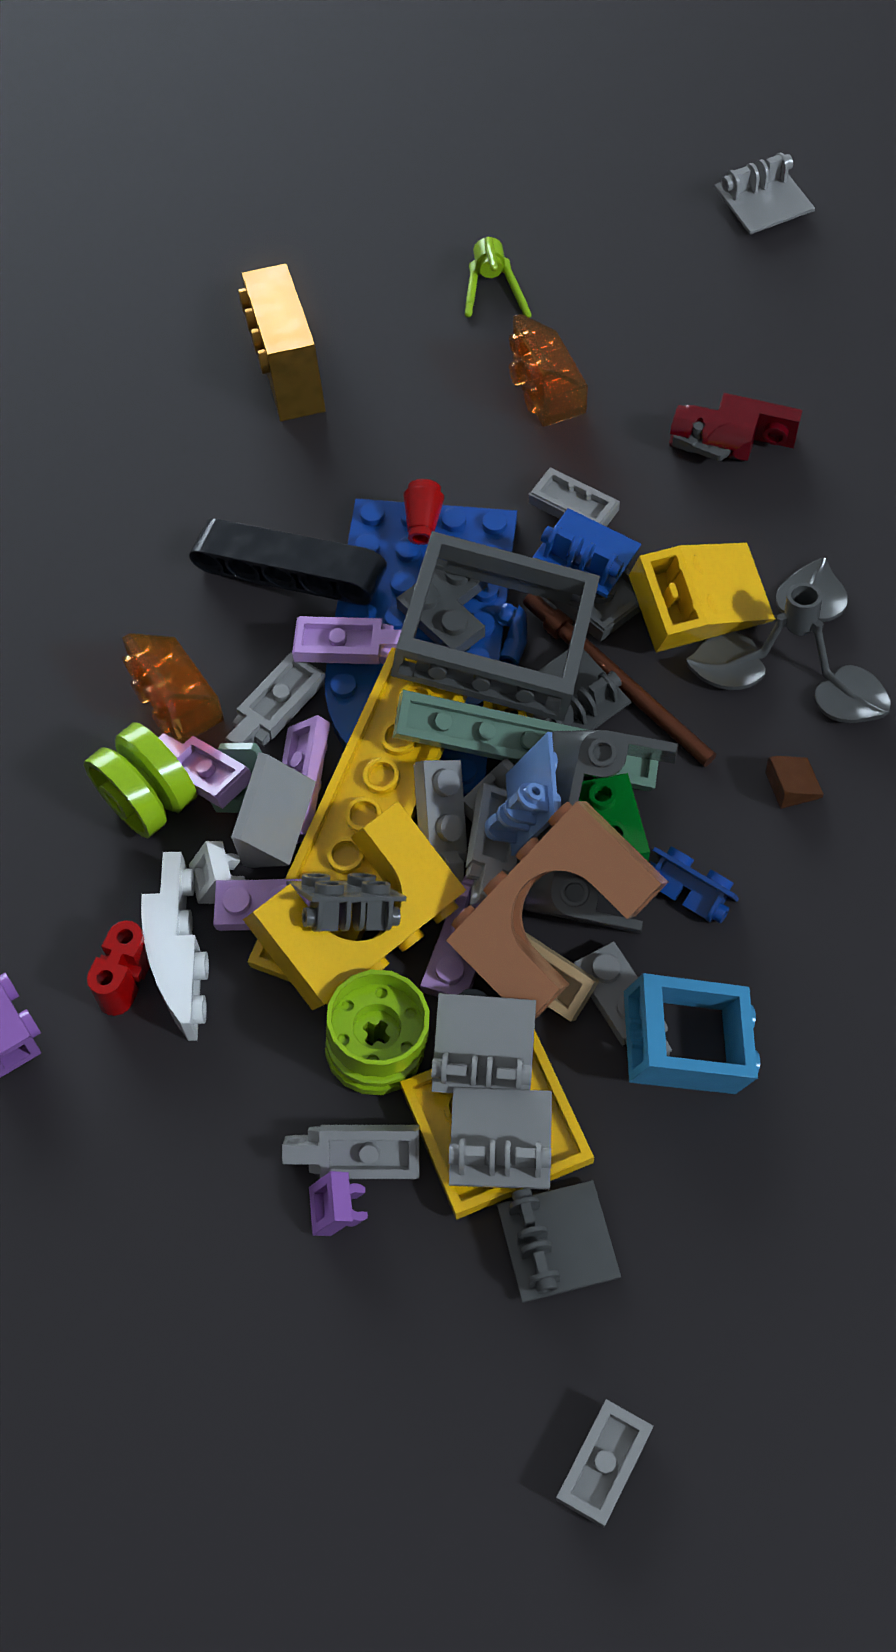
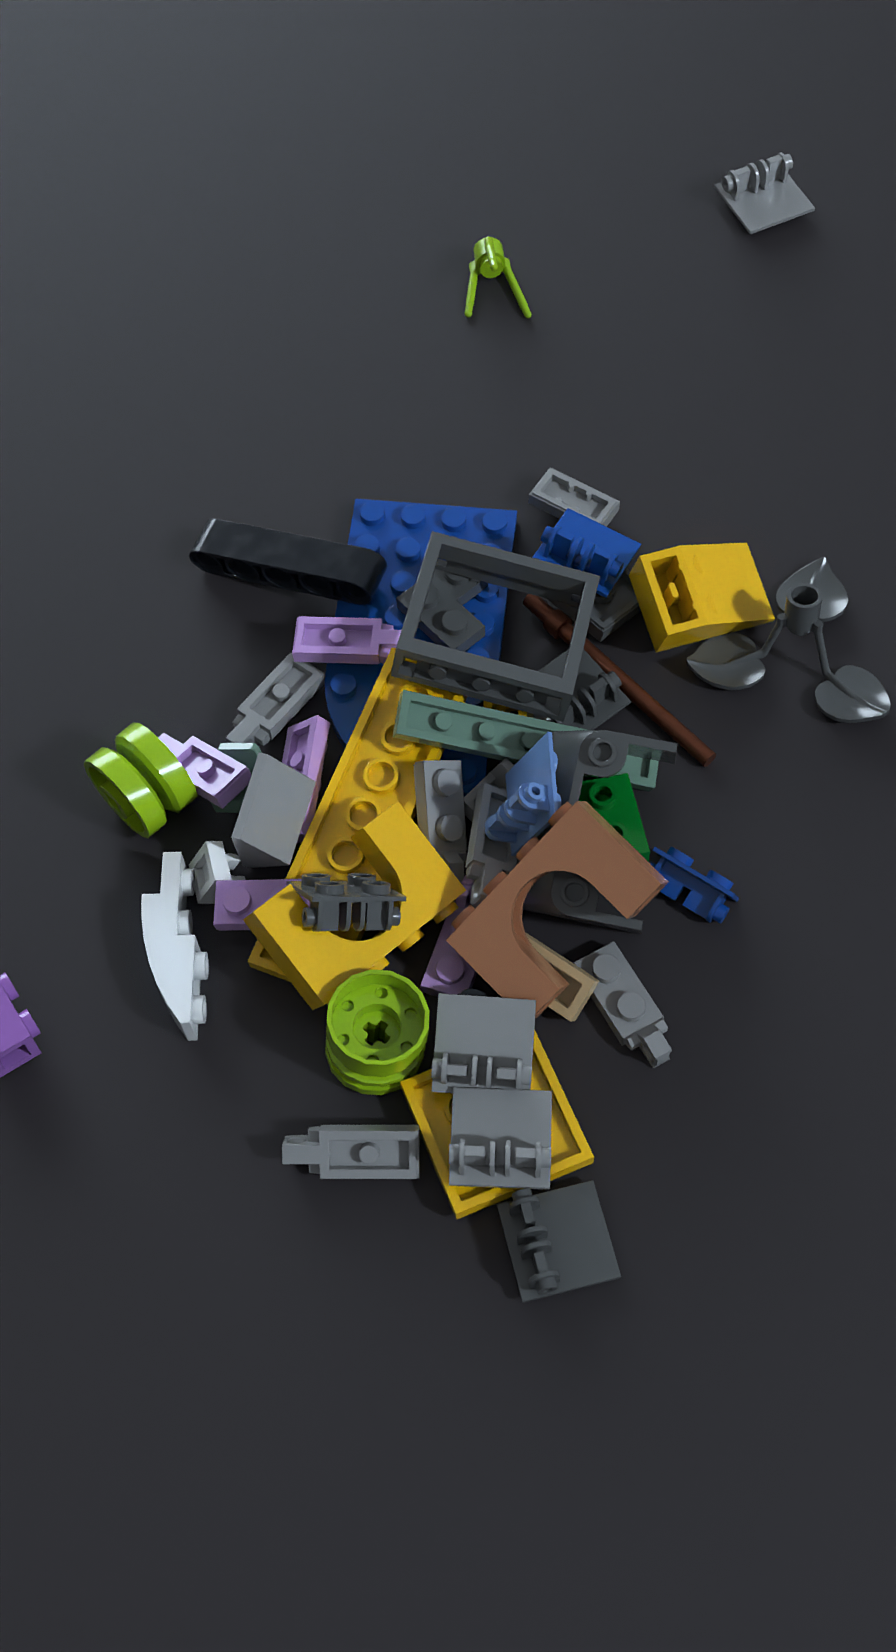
(115, 973): red piece -> none
(172, 685): clear orange slope -> none
(282, 341): pearl gold wedge -> none
(332, 1203): medium lavender tile -> none
(422, 508): red cone -> none
(517, 635): blue arm -> none
(545, 372): clear orange slope -> none
(604, 1463): light grey plate -> none
(647, 1039): dark azure window -> none
(733, 427): dark red plate -> none
(792, 780): reddish brown slope -> none

